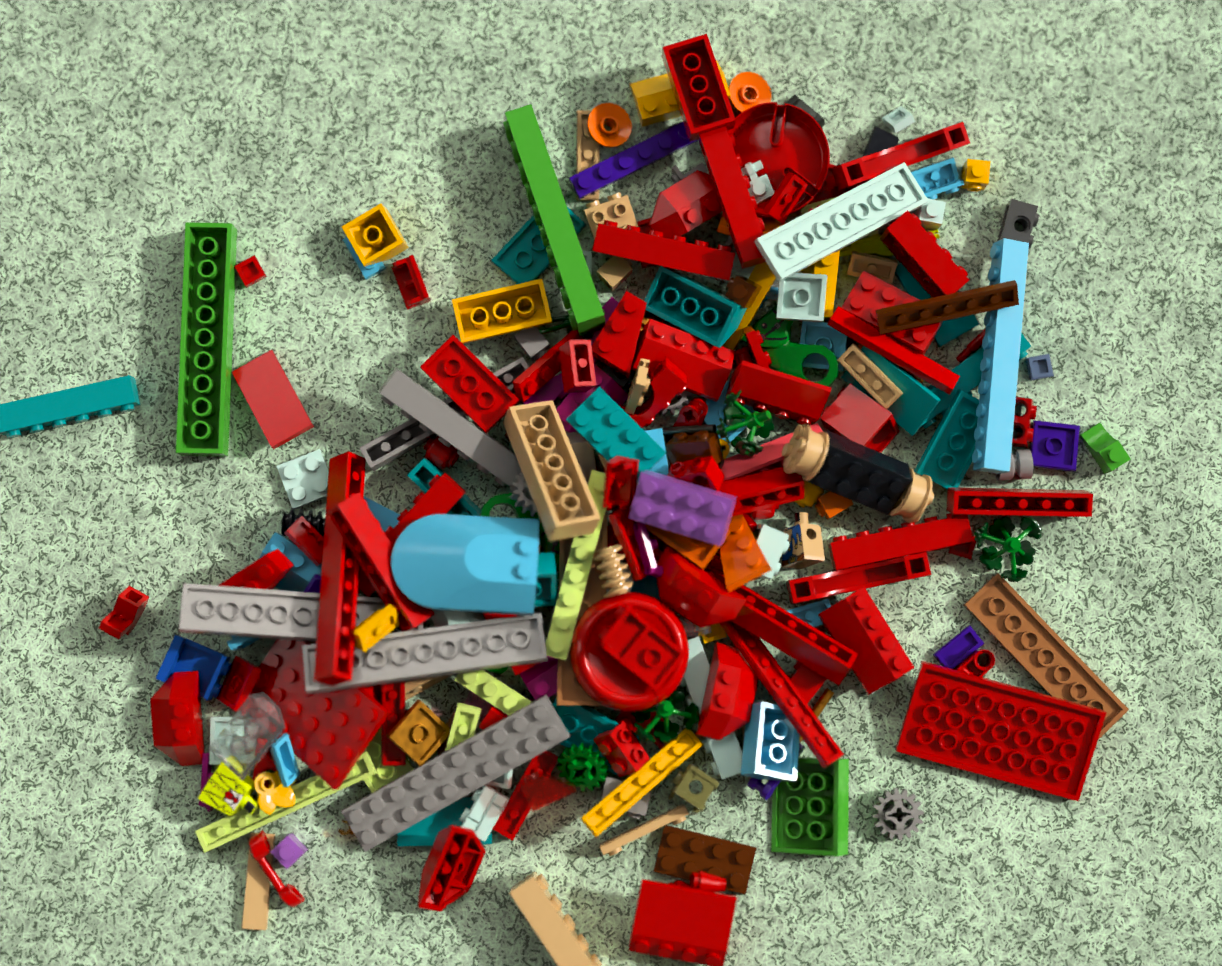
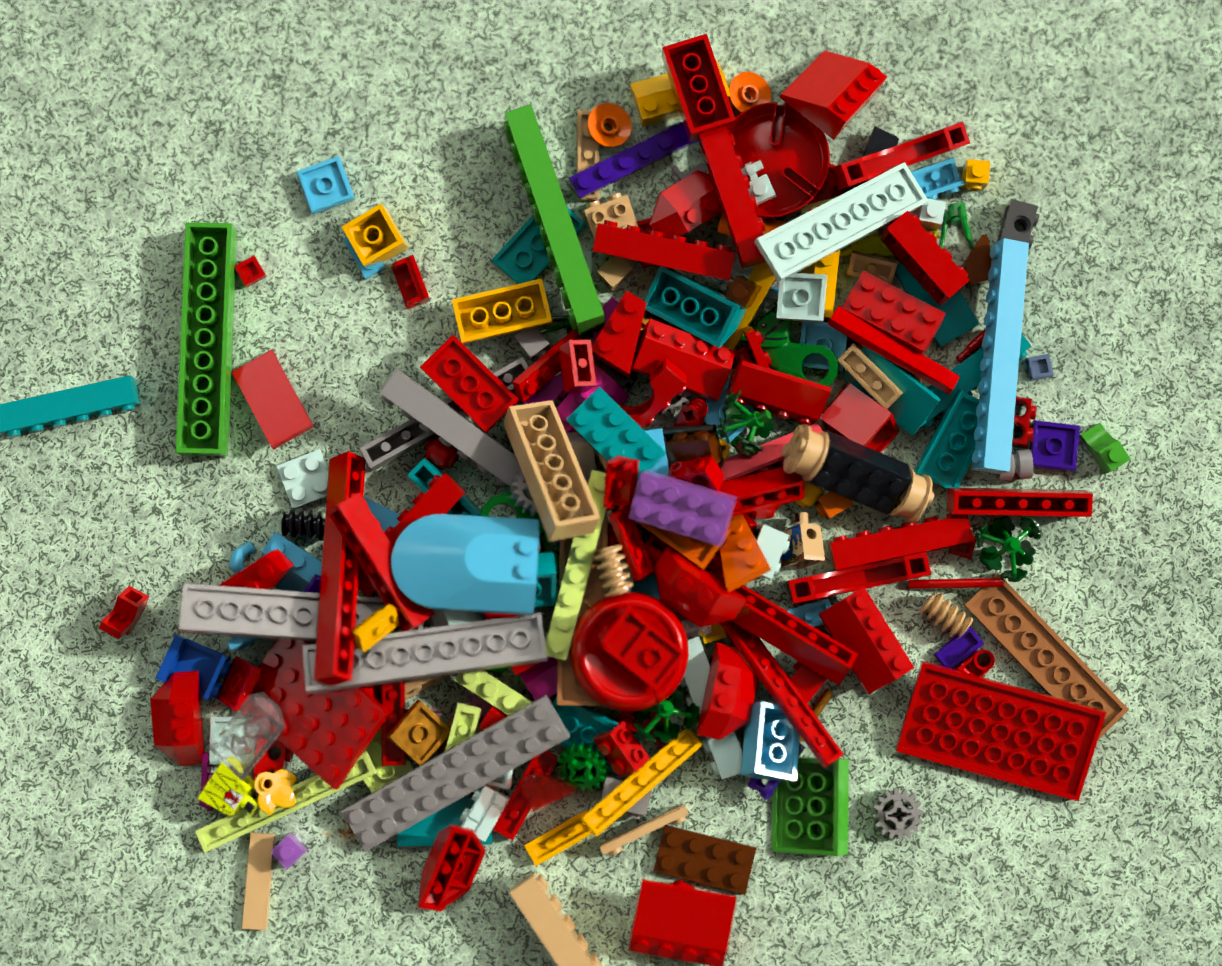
(238, 555): none -> medium azure arm
(259, 848): red piece -> none
(285, 760): medium azure slope -> none
(306, 539): red plate -> none
(325, 185): none -> medium azure plate
(557, 839): none -> yellow plate
(638, 385): tan plate -> none
(645, 548): magenta piece -> none
(682, 790): olive piece -> none
(707, 882): red cone -> none
(785, 197): red plate -> none
(833, 91): none -> red slope
(898, 119): light aqua plate -> none
(946, 615): none -> tan piece
(947, 307): reddish brown plate -> none
(956, 583): none -> red bar
(957, 216): none -> green plant
(978, 263): none -> reddish brown slope

